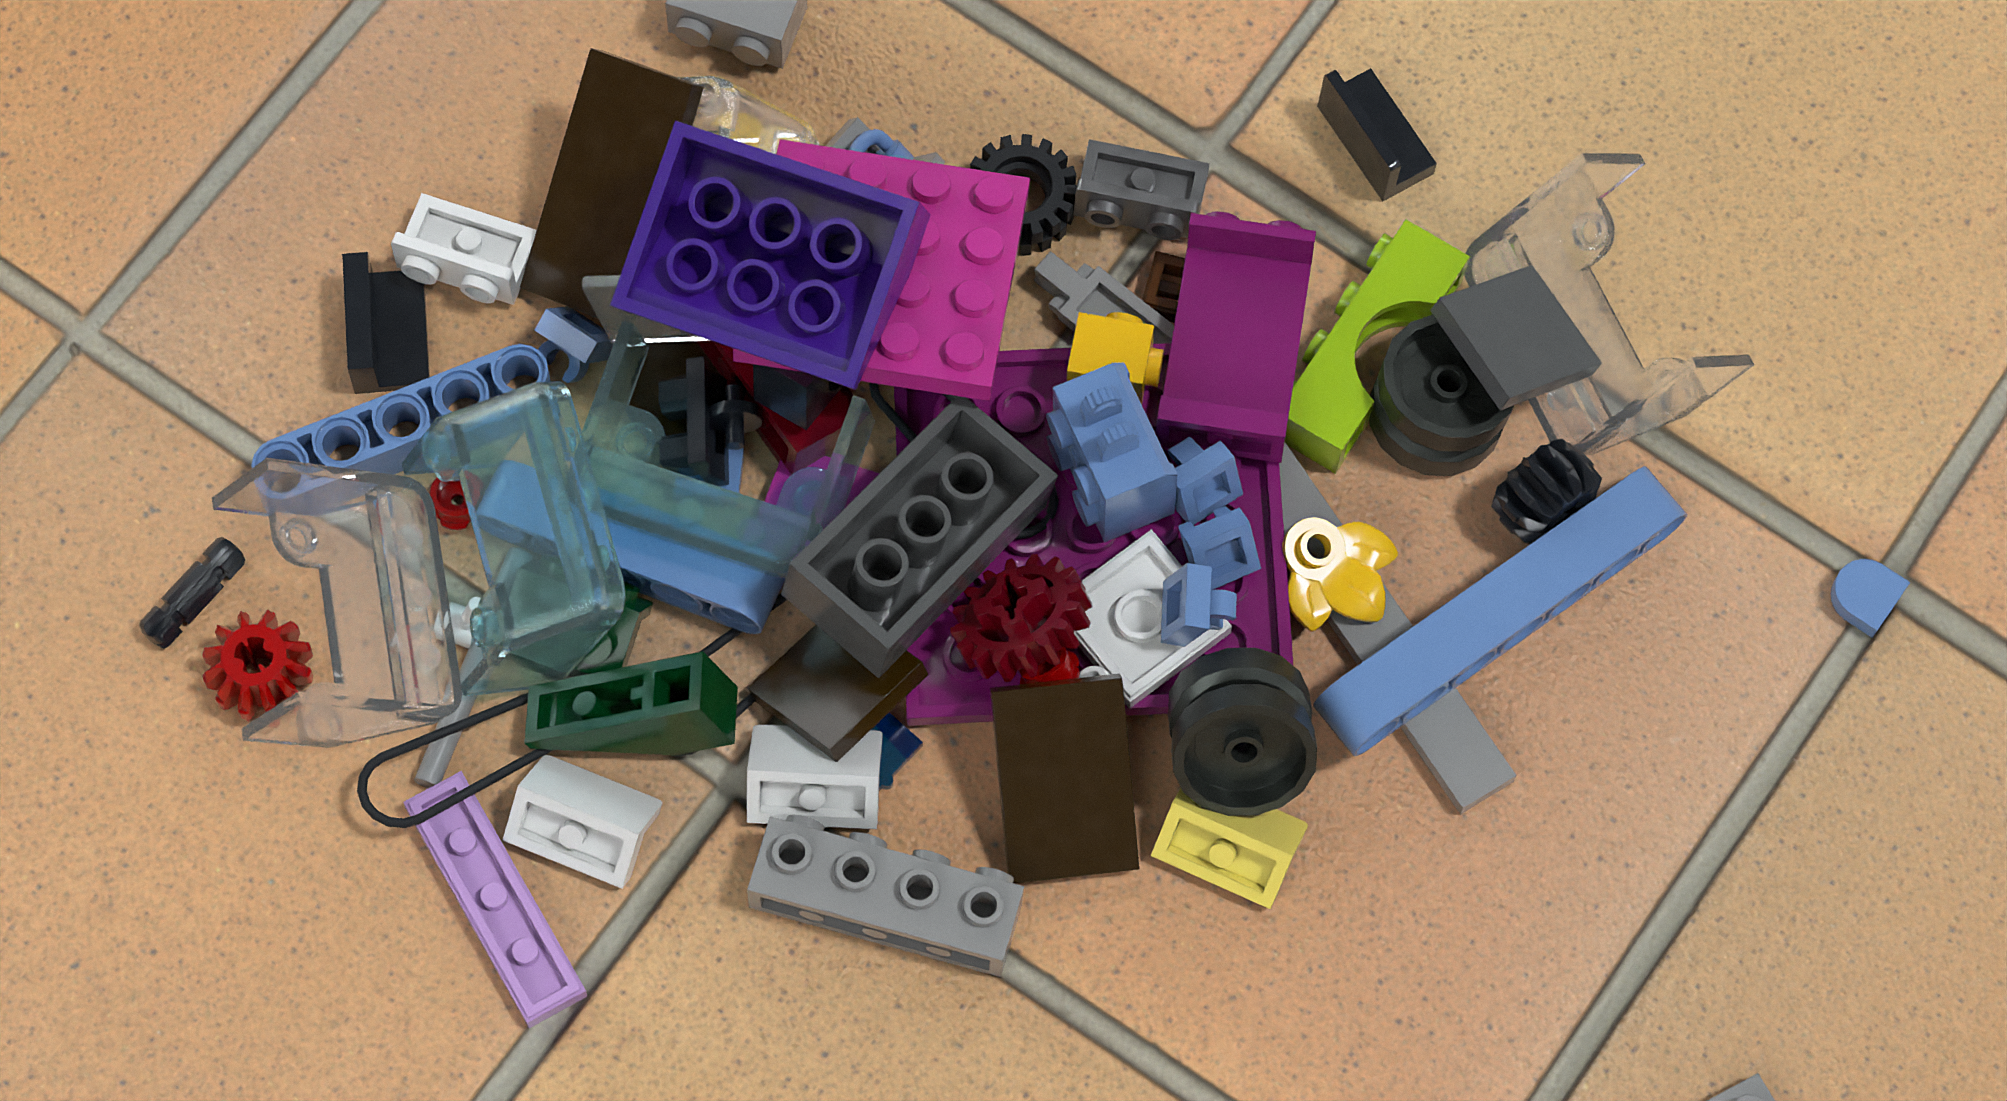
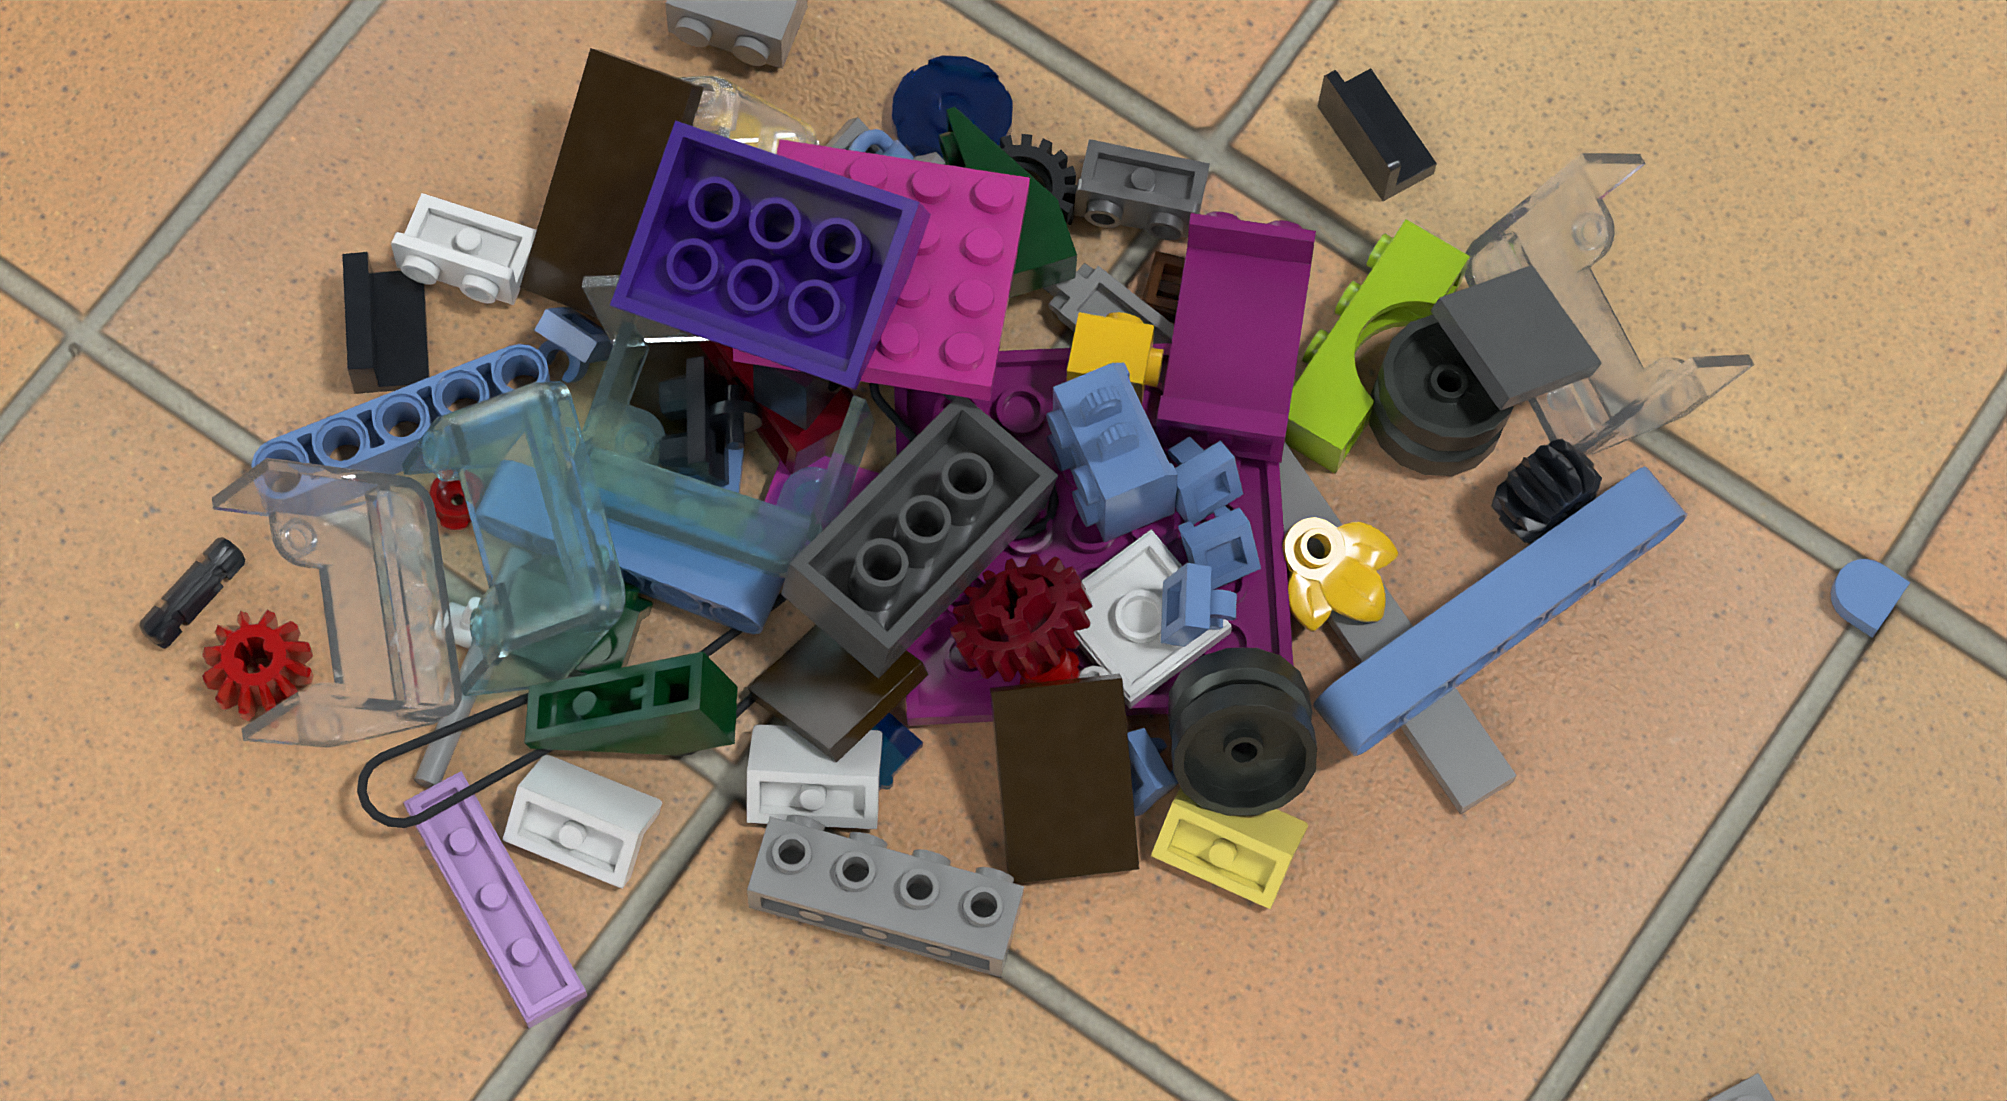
(943, 84): none -> clear blue tile
(1045, 245): none -> dark green slope
(1148, 771): none -> medium blue tile

